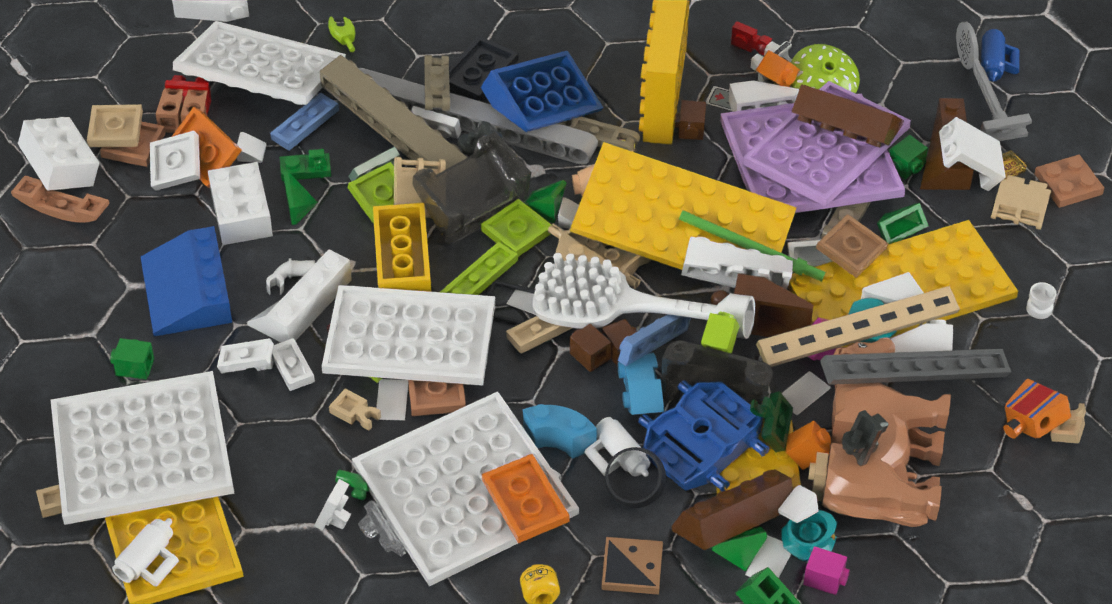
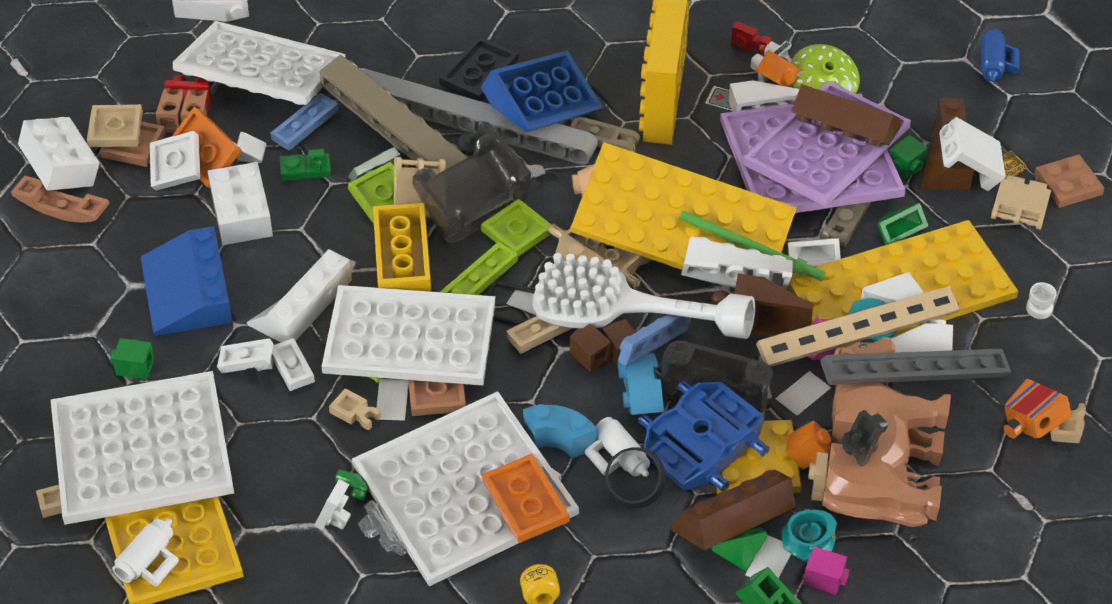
(288, 269): white piece -> none
(298, 198): green slope -> none
(343, 34): lime hand -> none
(436, 82): dark tan plate -> none
(446, 125): white plate -> none
(547, 200): green slope -> none
(567, 213): white slope -> none
(632, 565): medium nougat tile -> none
(691, 120): reddish brown brick -> none
(720, 332): lime brick -> none
(777, 417): dark green plate -> none
(799, 504): white slope -> none
(851, 245): medium nougat tile -> none
(1001, 126): light grey piece -> none

